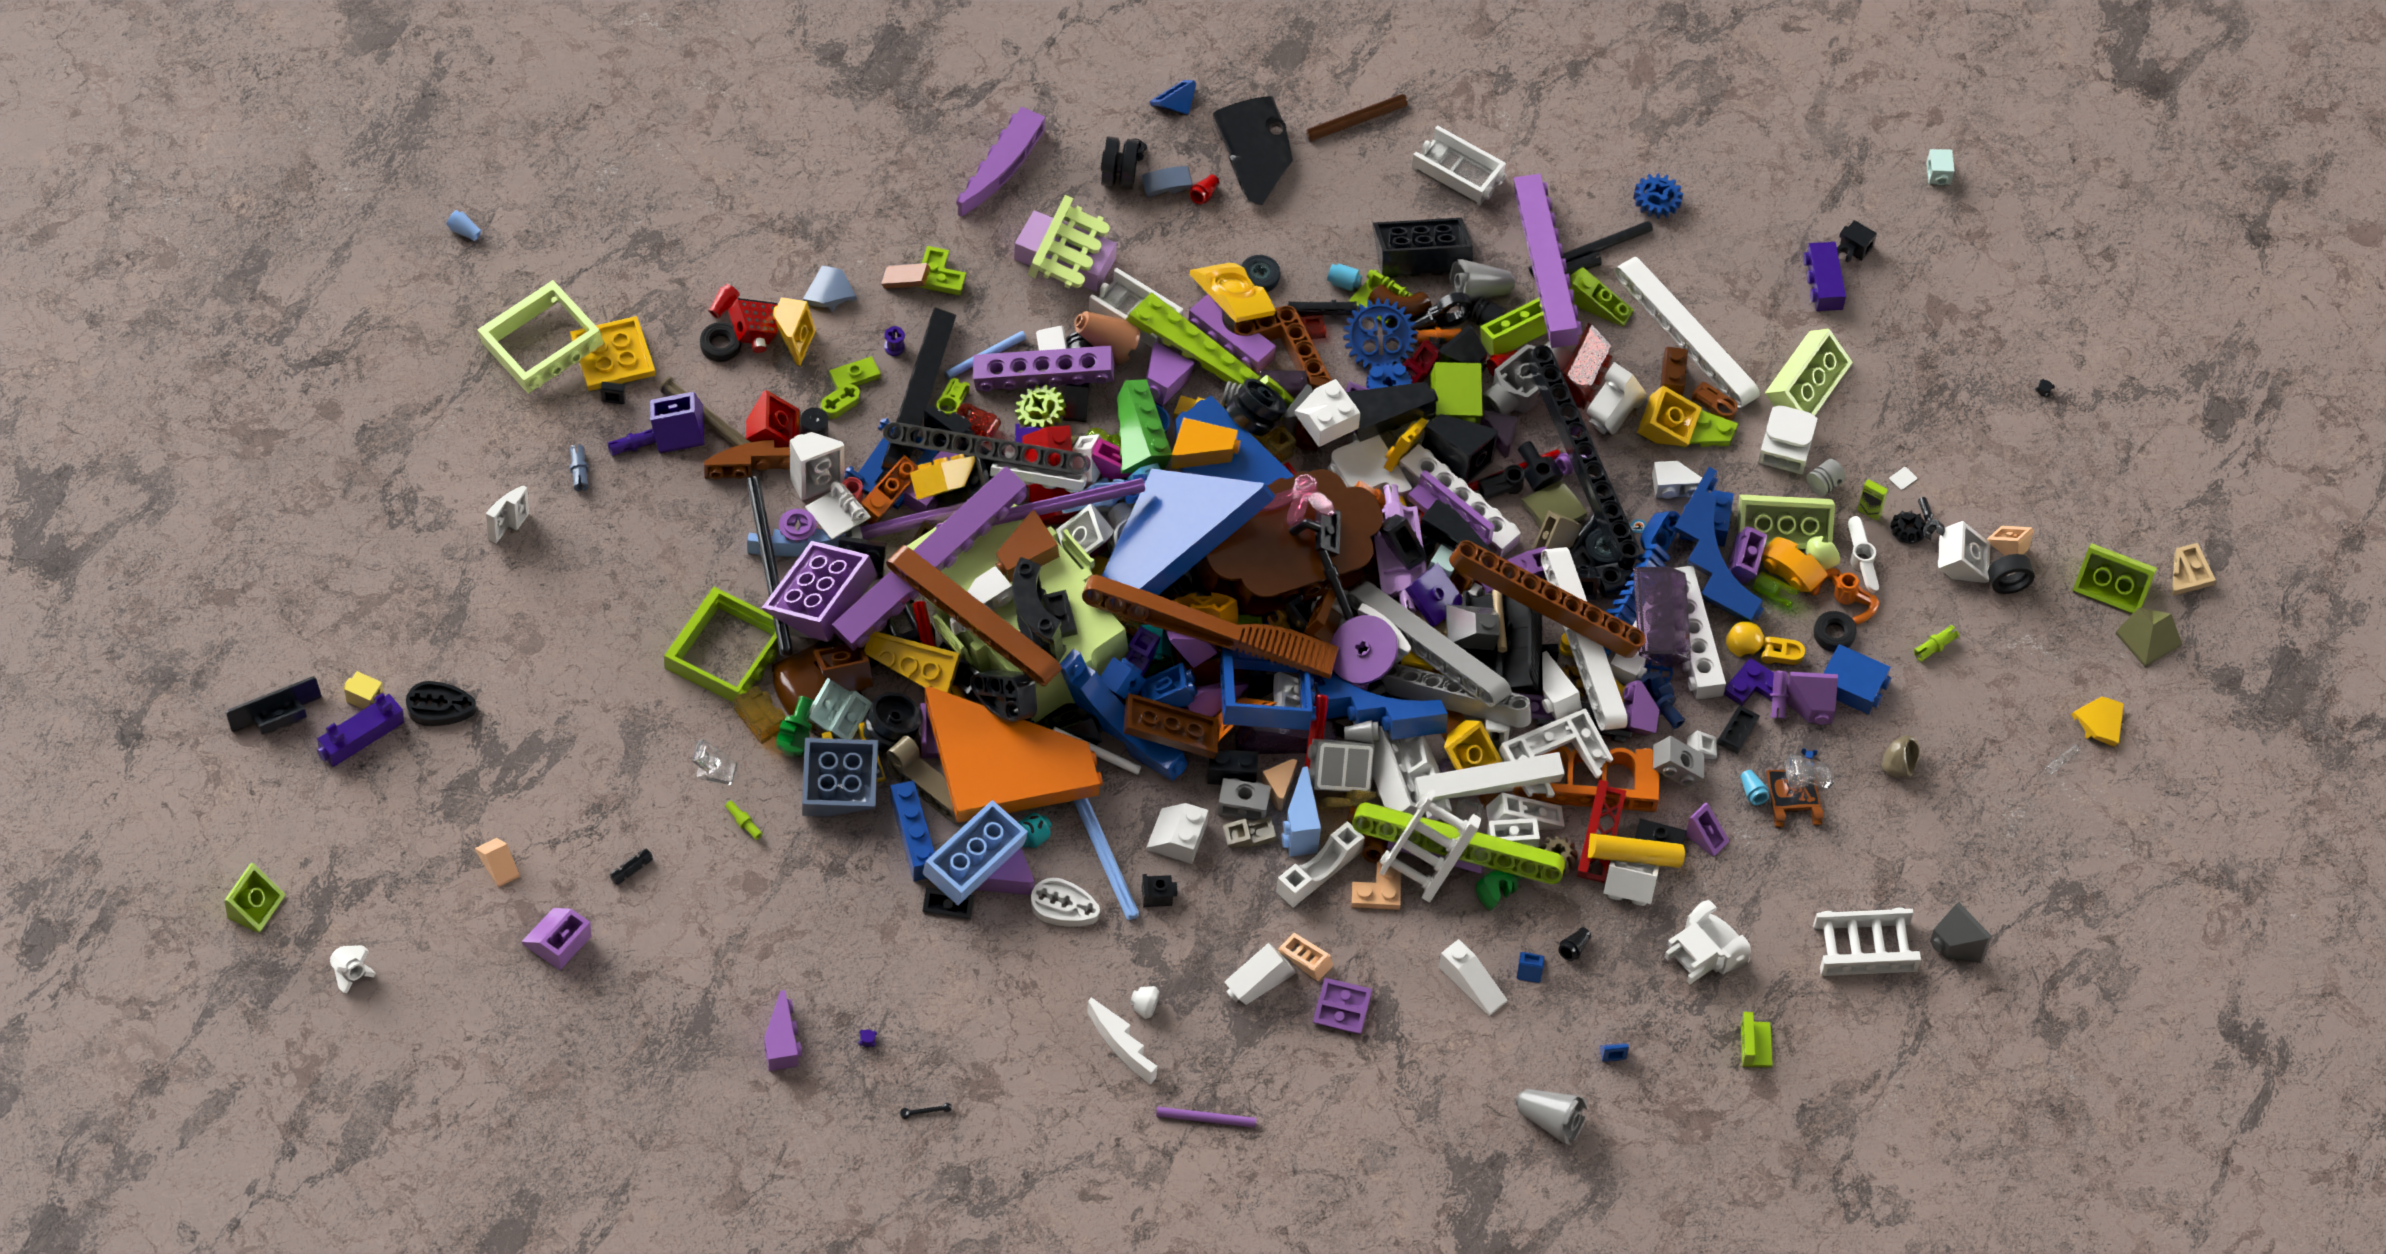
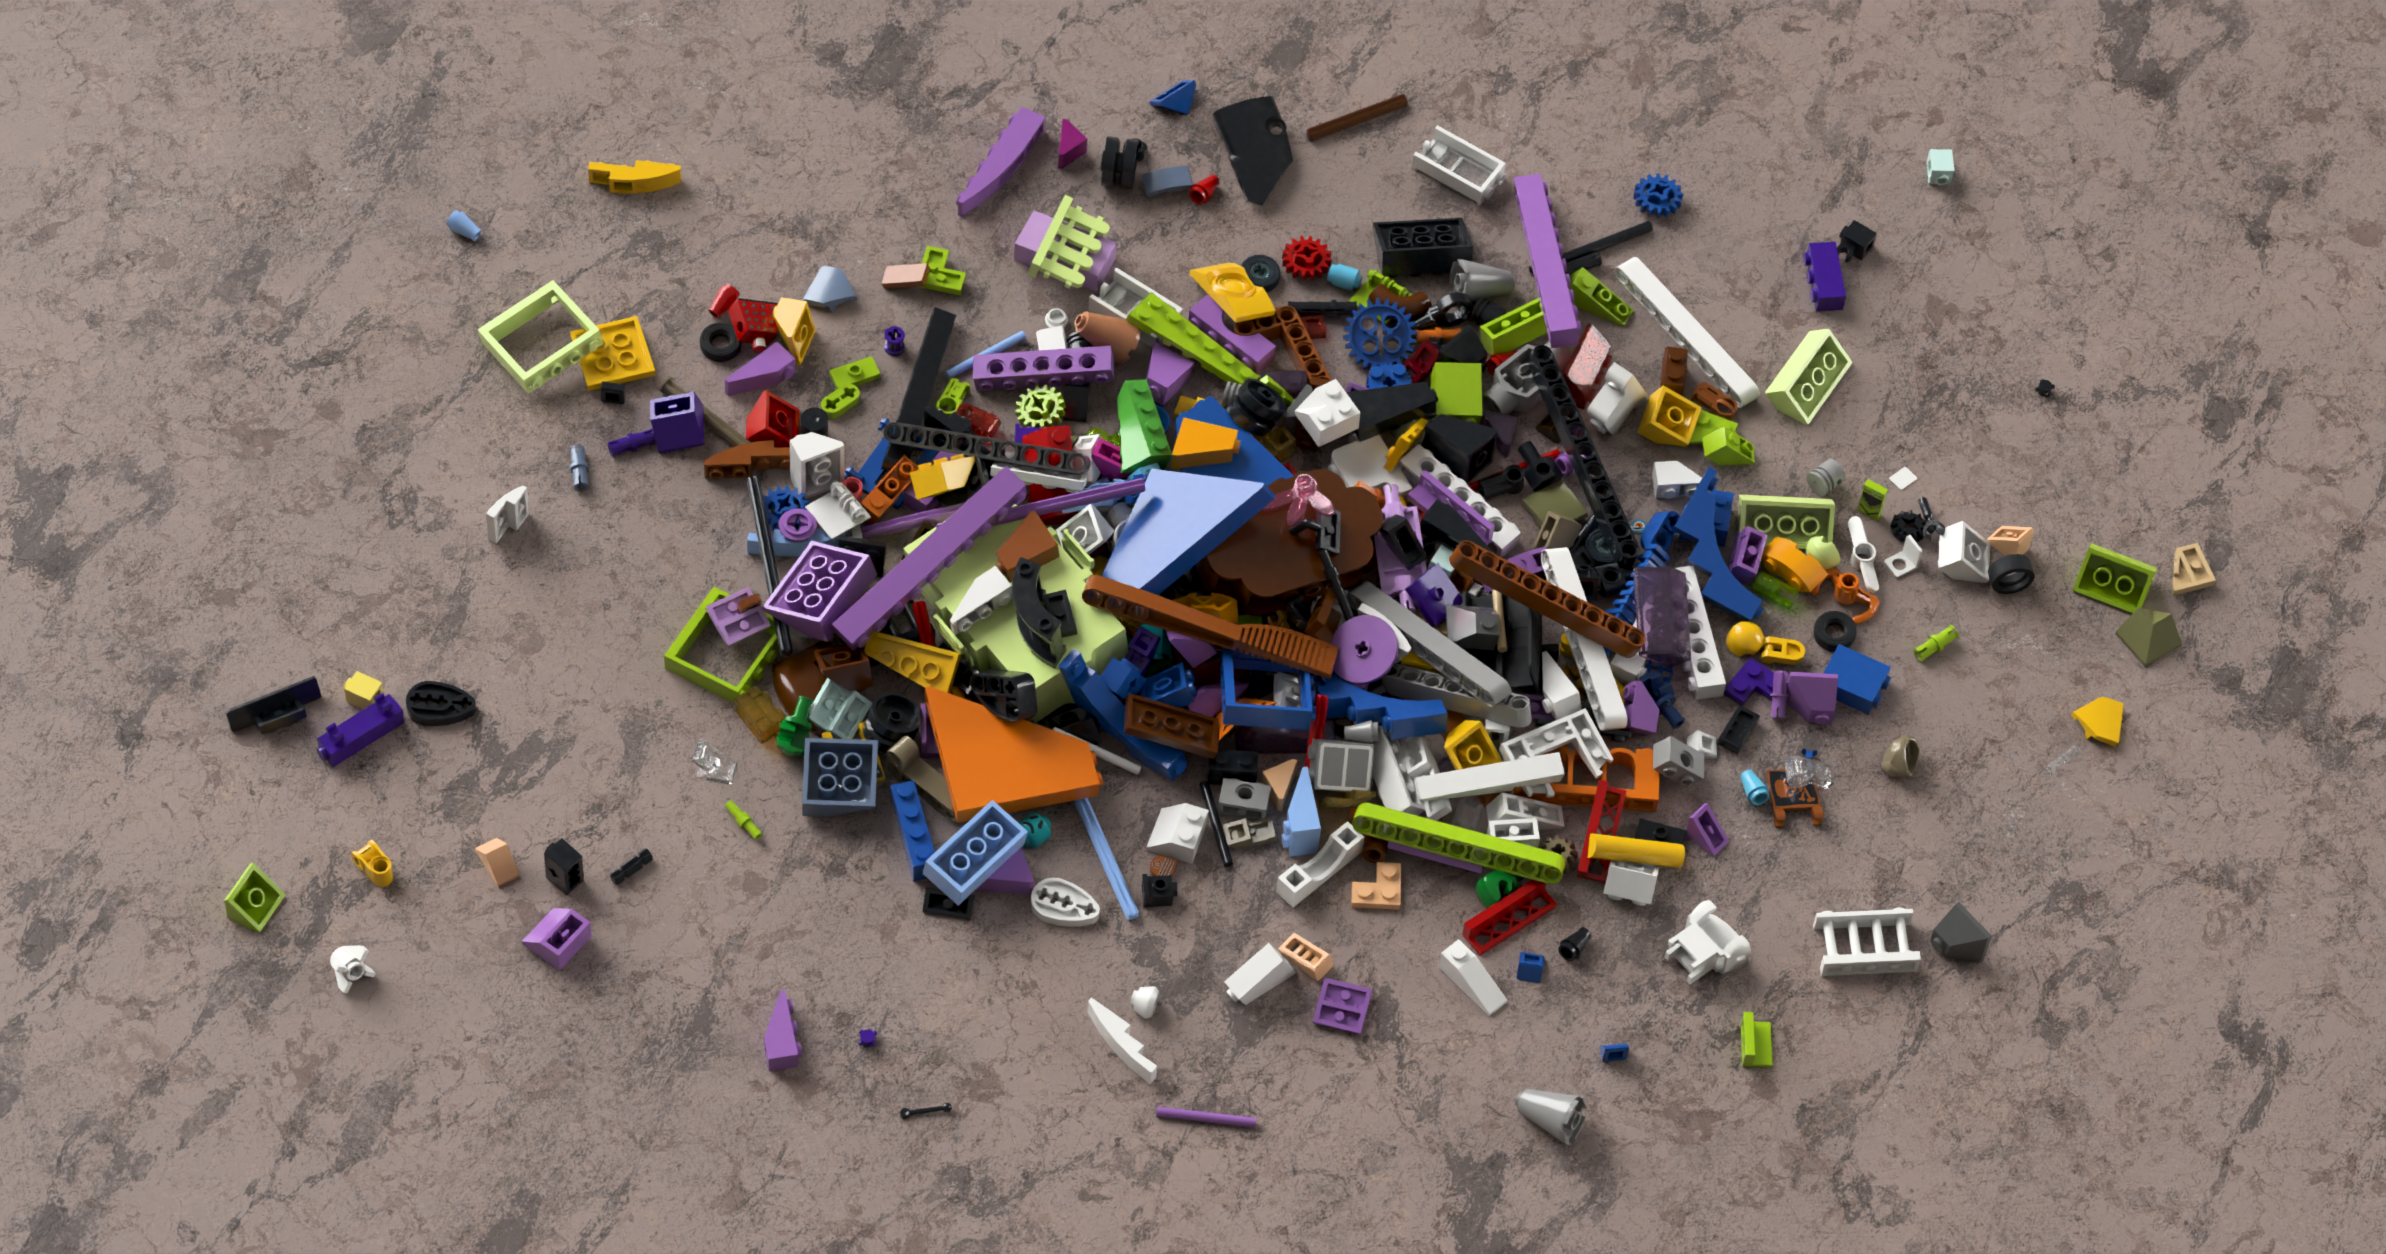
(370, 861): none -> yellow piece
(563, 866): none -> black brick
(642, 178): none -> yellow slope
(733, 625): none -> lavender slope
(749, 603): none -> dark orange tile
(763, 371): none -> medium lavender slope
(781, 502): none -> blue gear
(974, 615): dark orange beam -> none
(1055, 318): none -> white plate
(1072, 144): none -> magenta slope
(1163, 866): none -> dark orange tile
(1216, 824): none -> black bar
(1306, 258): none -> red gear
(1453, 846): white fence -> none
(1504, 908): none -> red fence
(1548, 429): none -> dark brown slope
(1728, 448): none -> lime slope
(1788, 439): white brick -> none
(1910, 556): none -> white bracket

